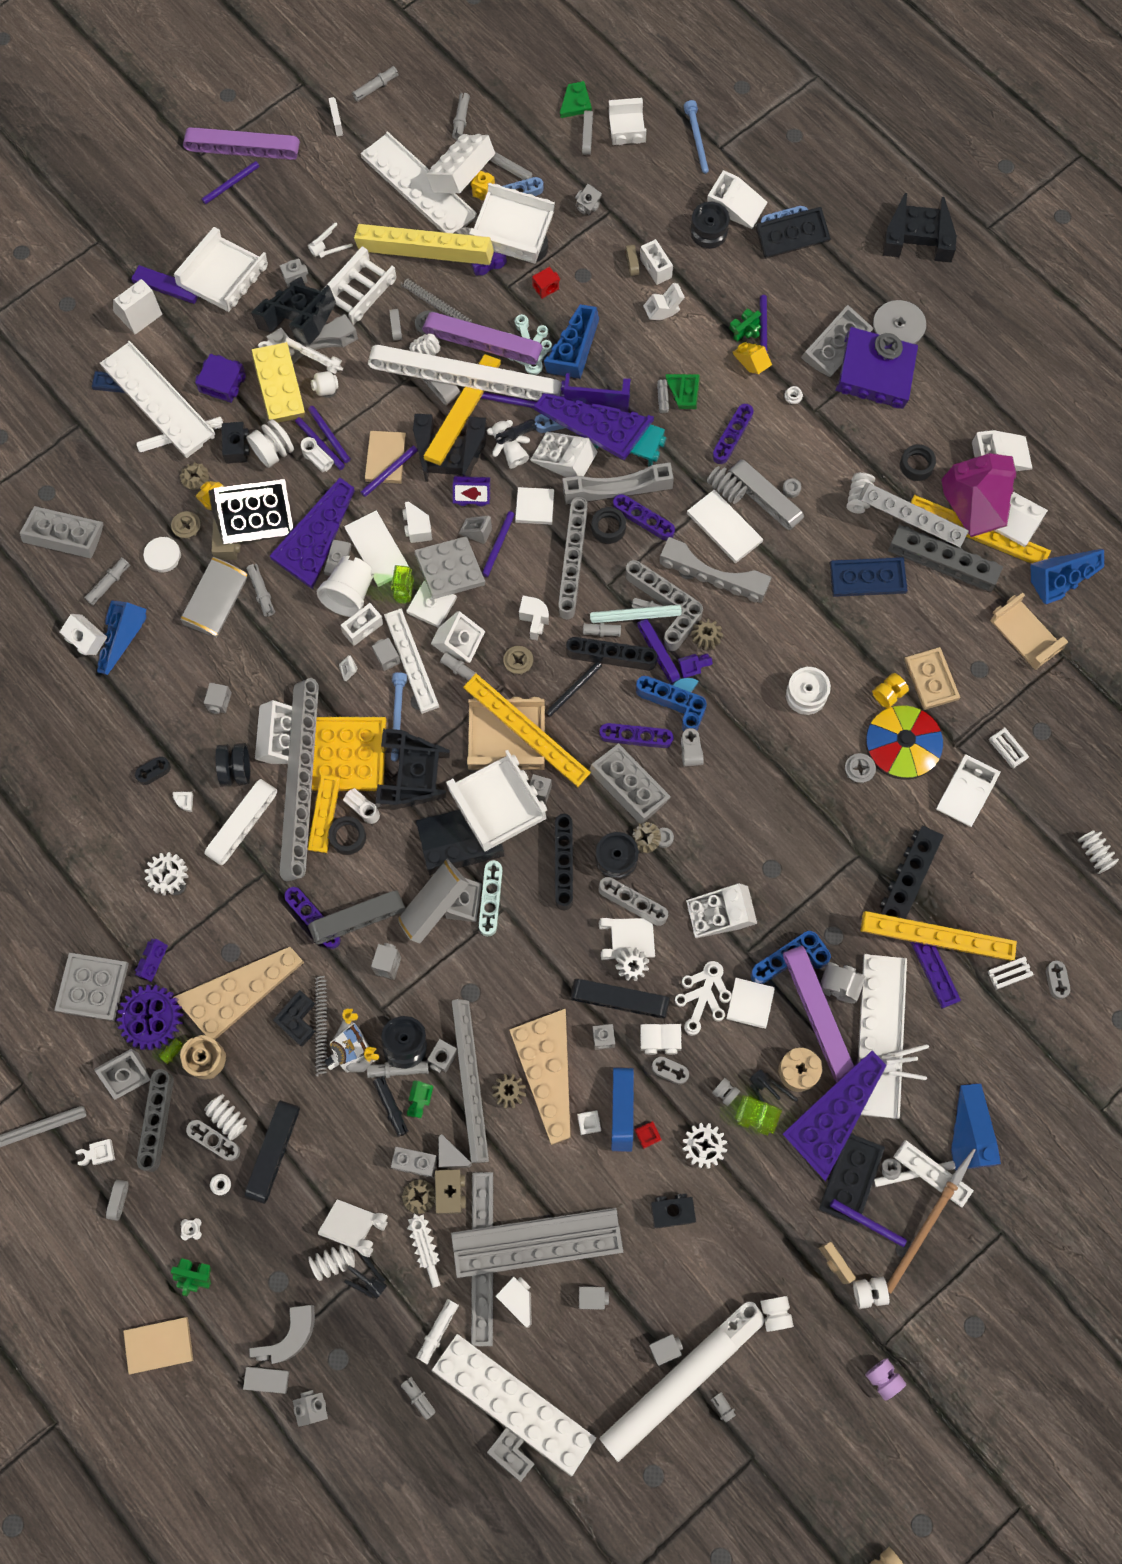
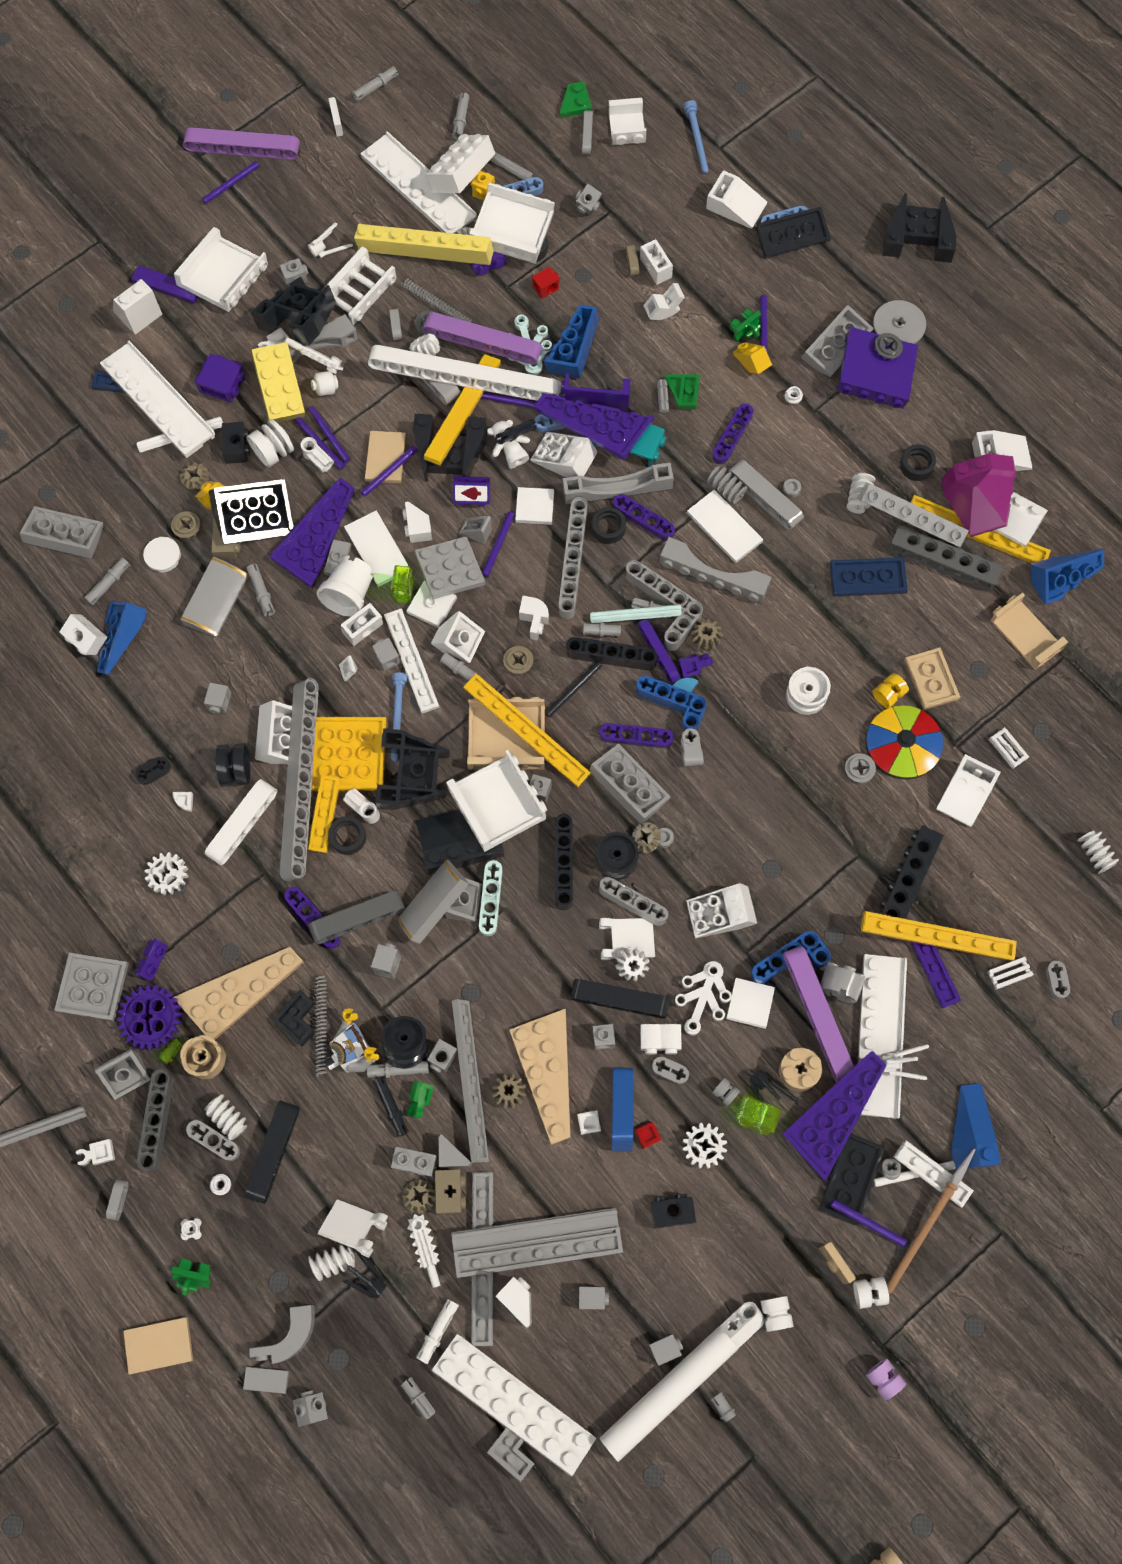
(709, 224): black wheel -> none

